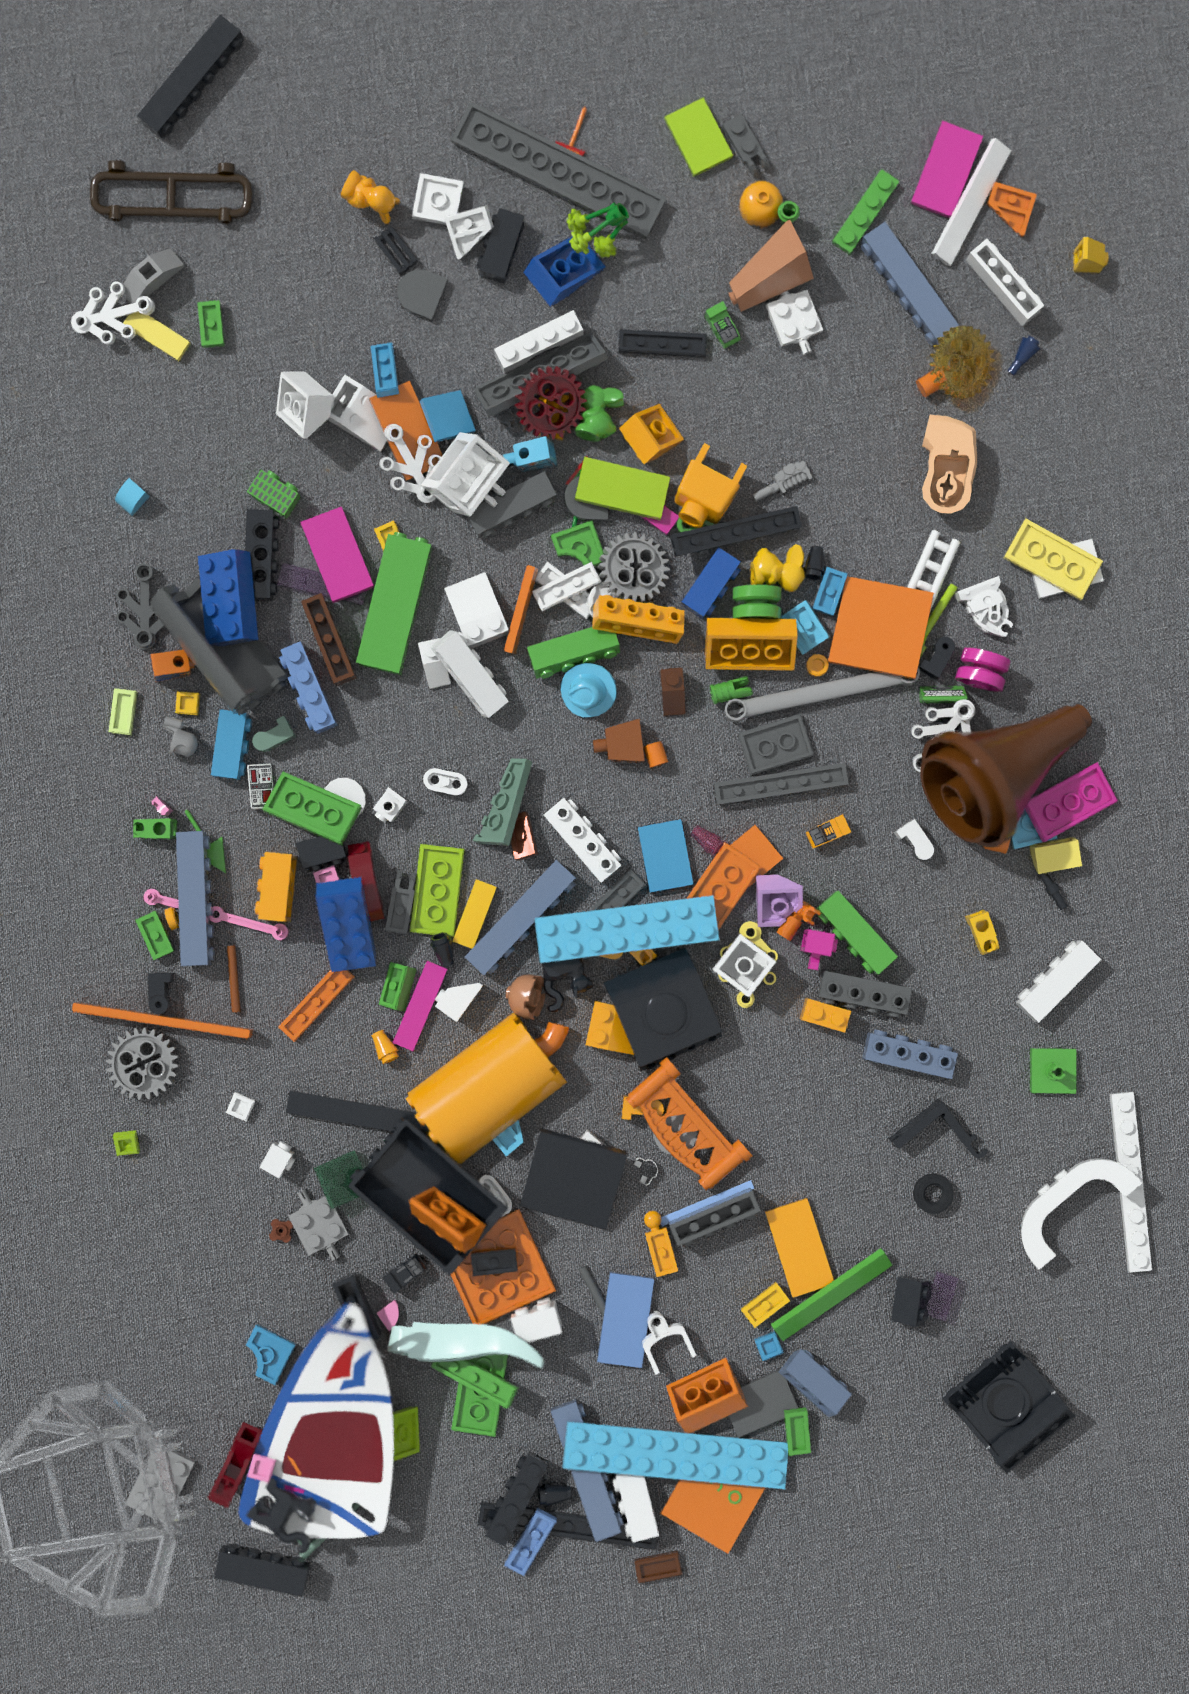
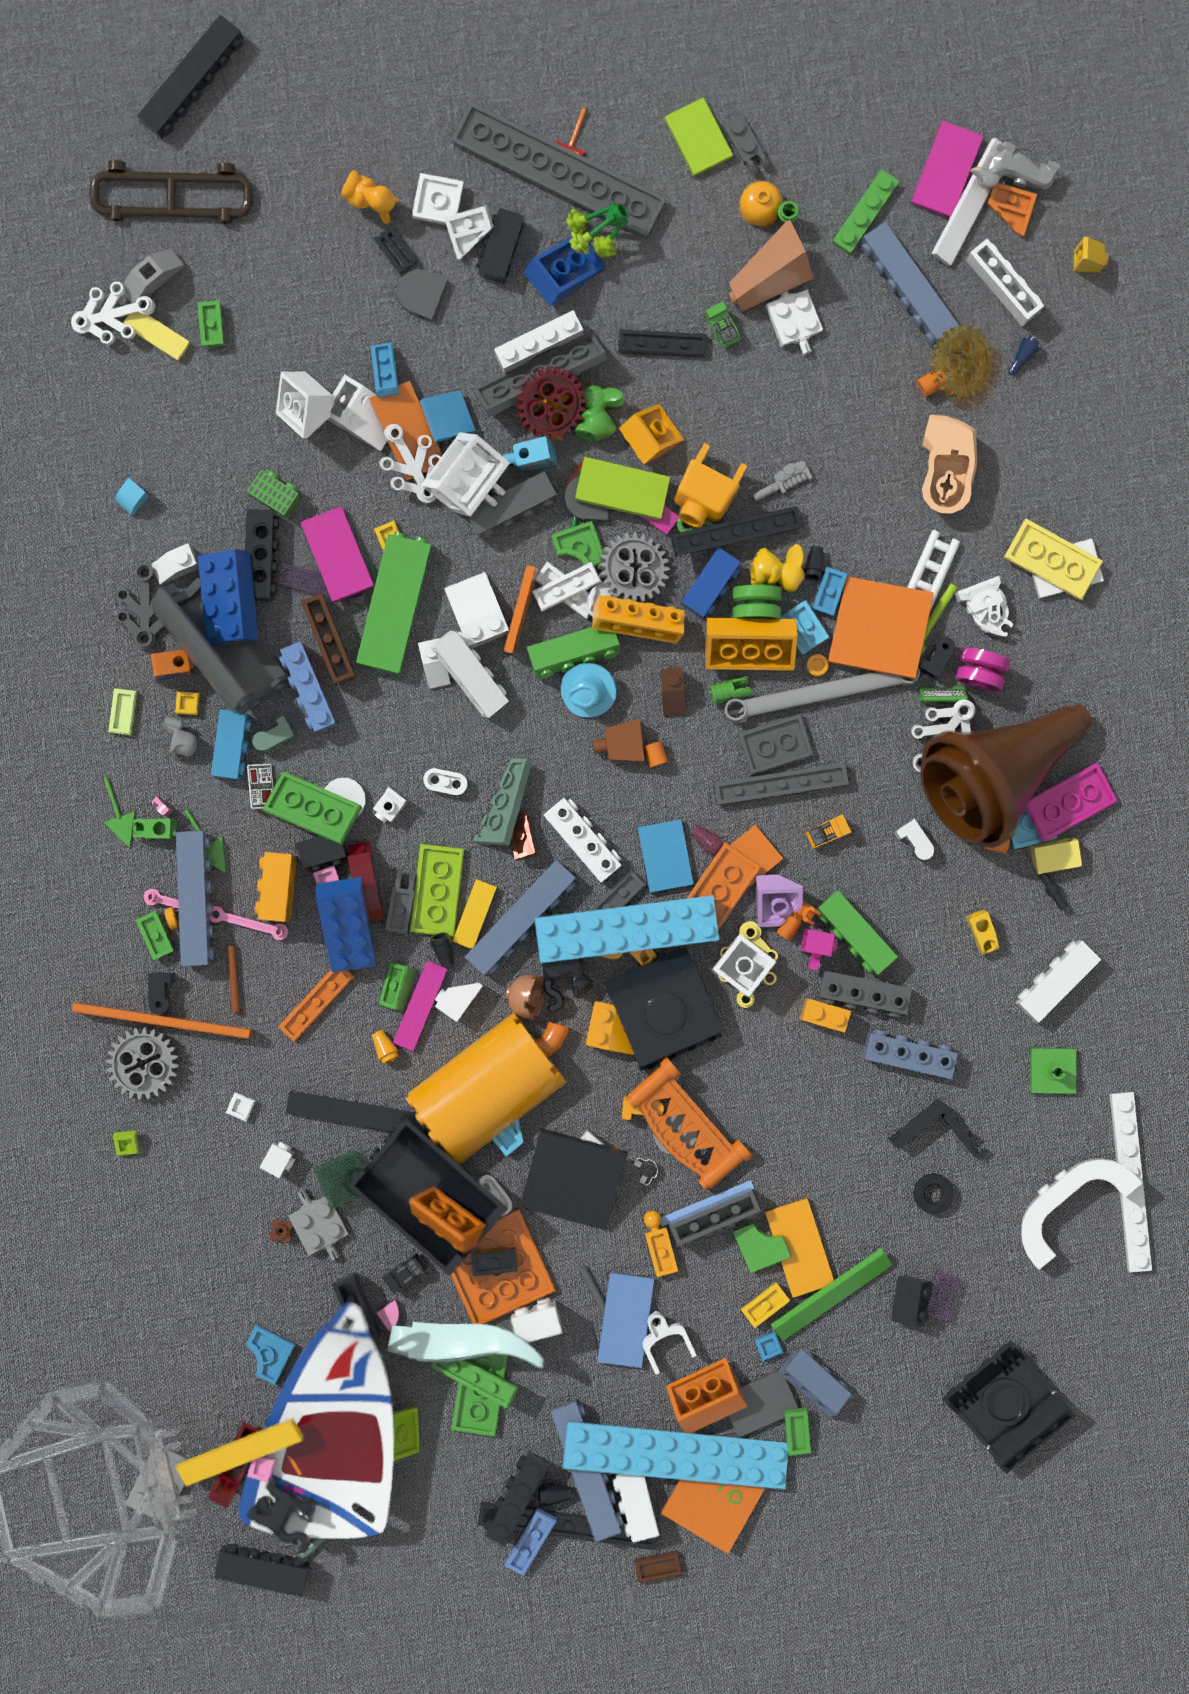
(122, 825): none -> bright green piece
(175, 564): none -> white slope
(239, 1452): none -> yellow tile
(759, 1248): none -> bright green tile
(1016, 167): none -> light grey animal

